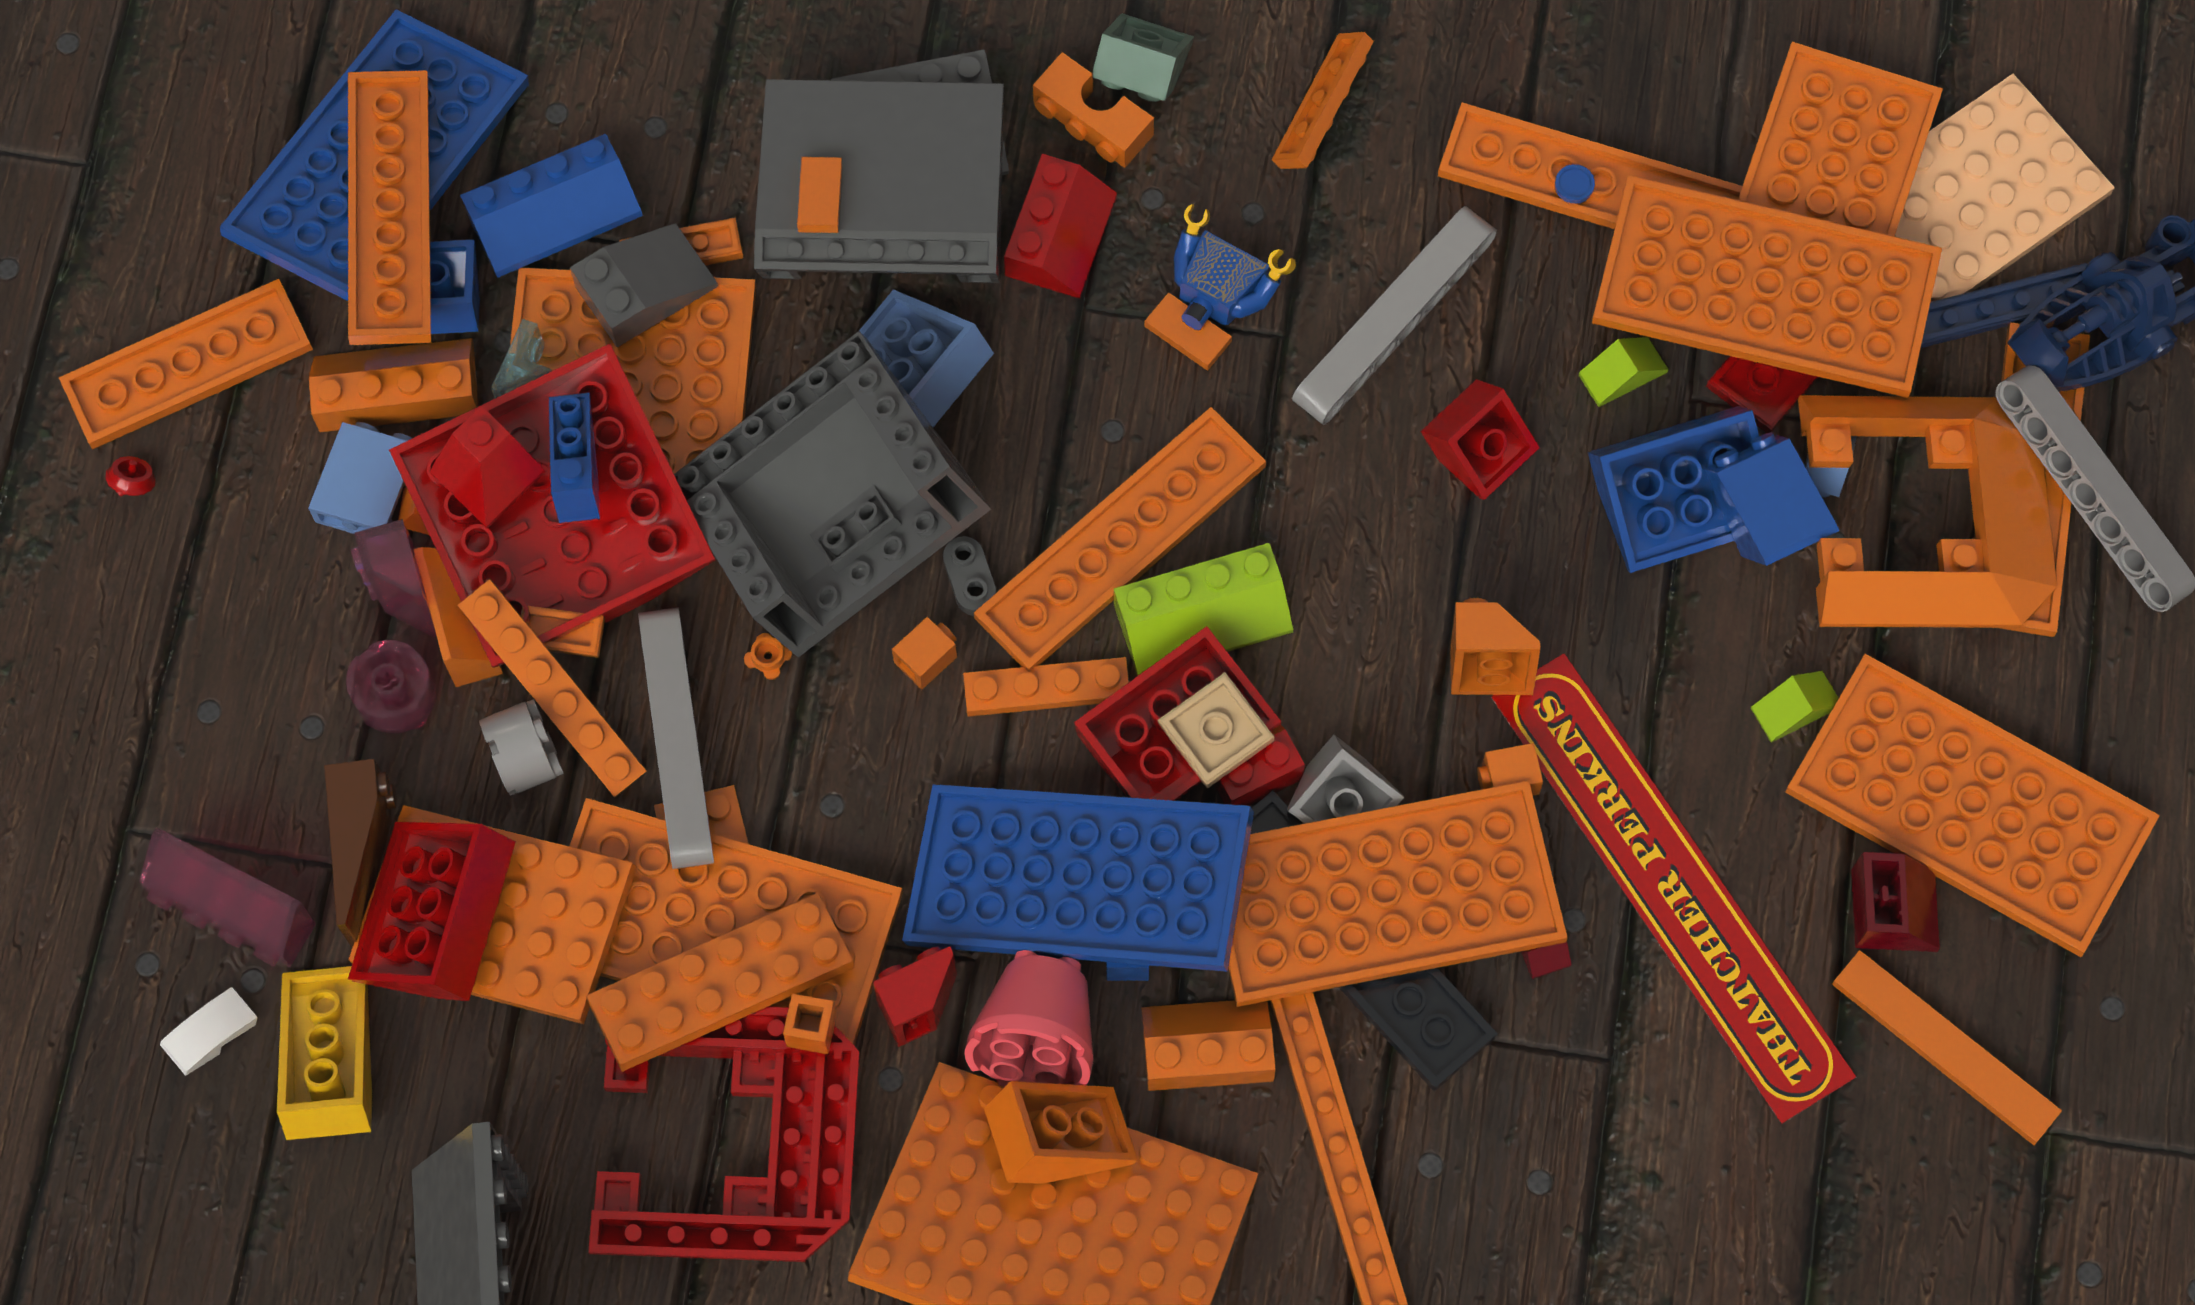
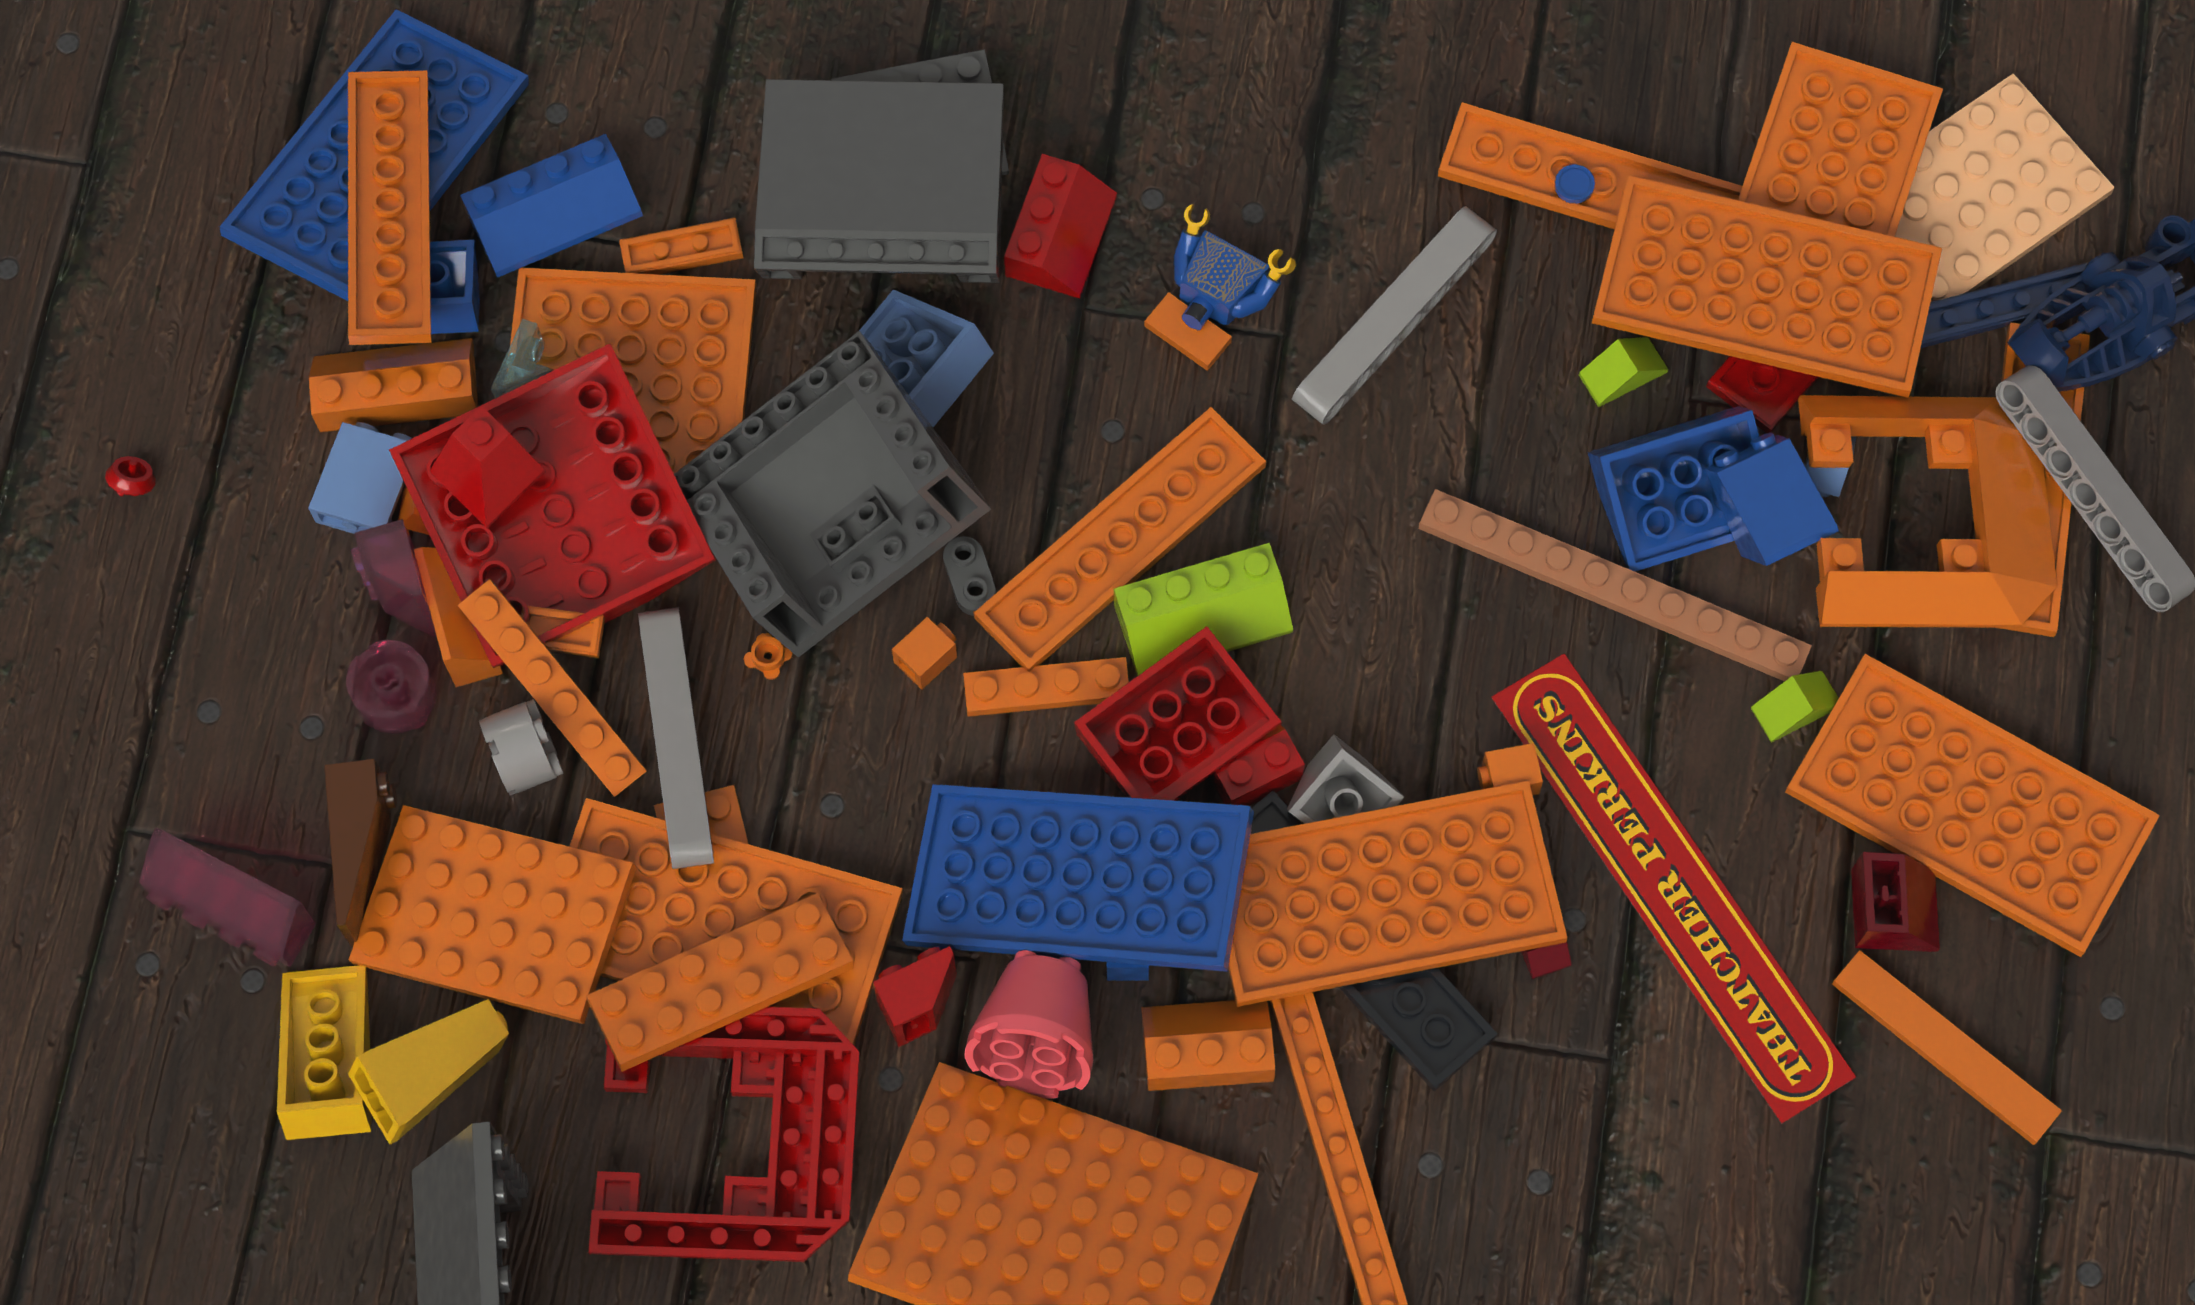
(185, 364): orange plate -> none
(207, 1030): white slope -> none
(422, 1068): none -> yellow slope
(432, 909): red slope -> none
(573, 458): blue slope -> none
(641, 281): dark grey slope -> none
(810, 1023): orange brick -> none
(819, 195): orange tile -> none
(1058, 1131): orange slope -> none
(1114, 132): orange arch -> none
(1141, 57): sand green slope -> none
(1216, 730): tan tile -> none
(1322, 100): orange plate -> none
(1480, 438): red slope -> none
(1491, 651): orange slope -> none
(1614, 586): none -> nougat plate

